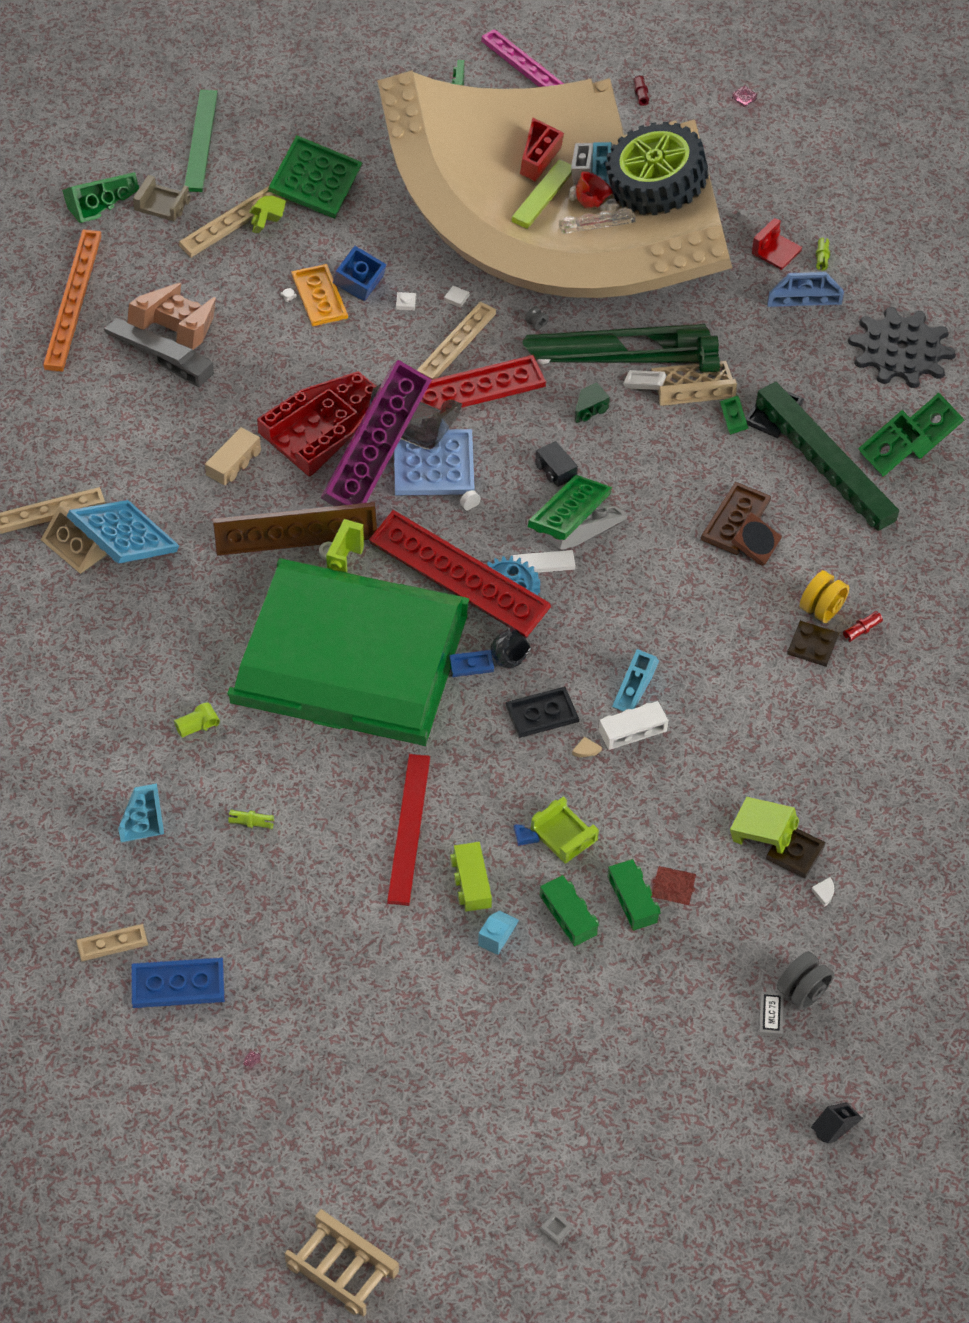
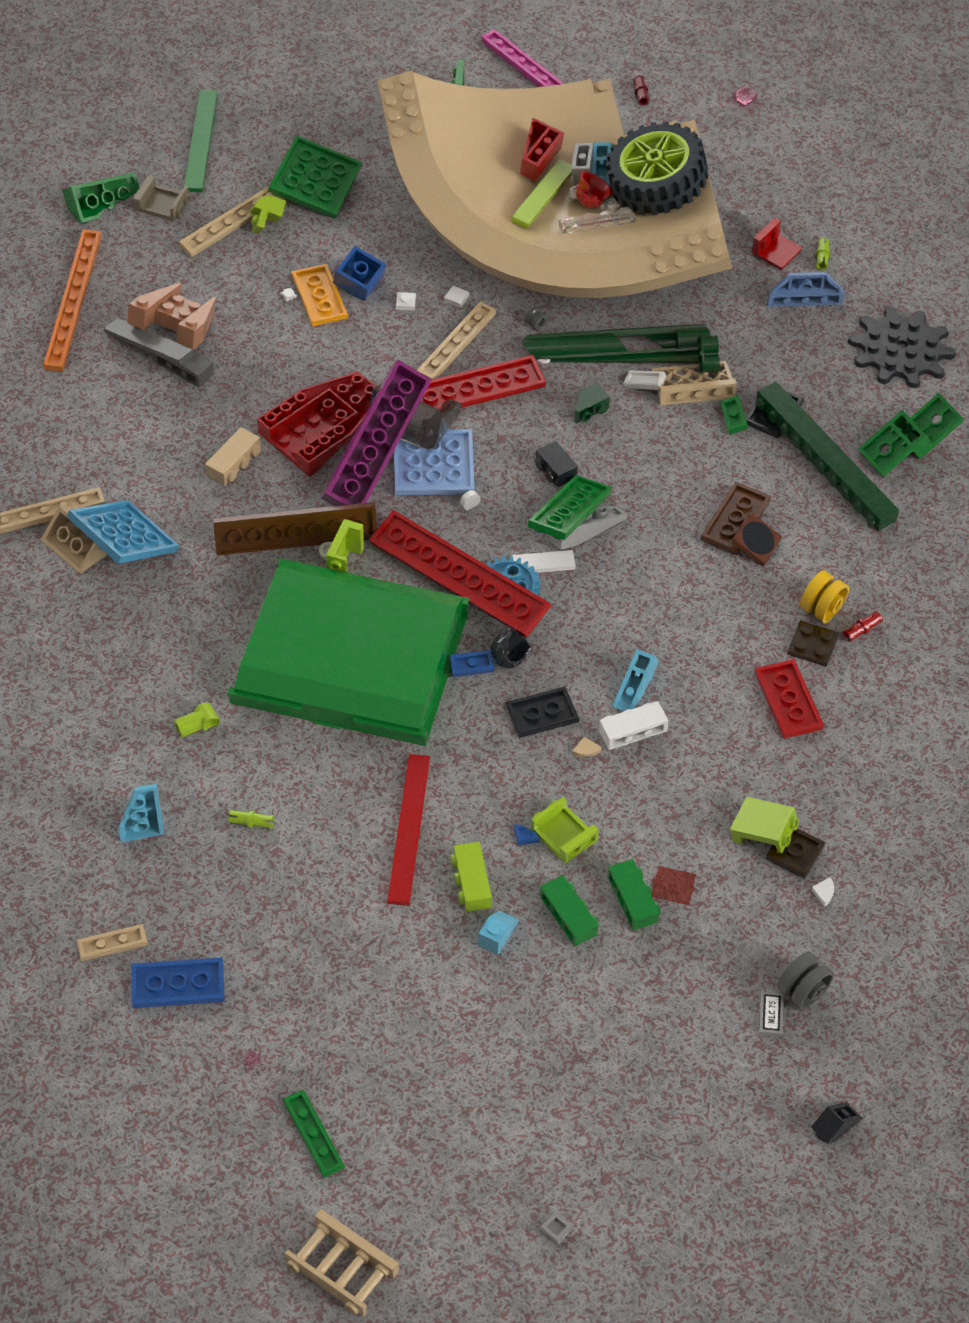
(313, 1133): none -> green tile
(789, 698): none -> red plate

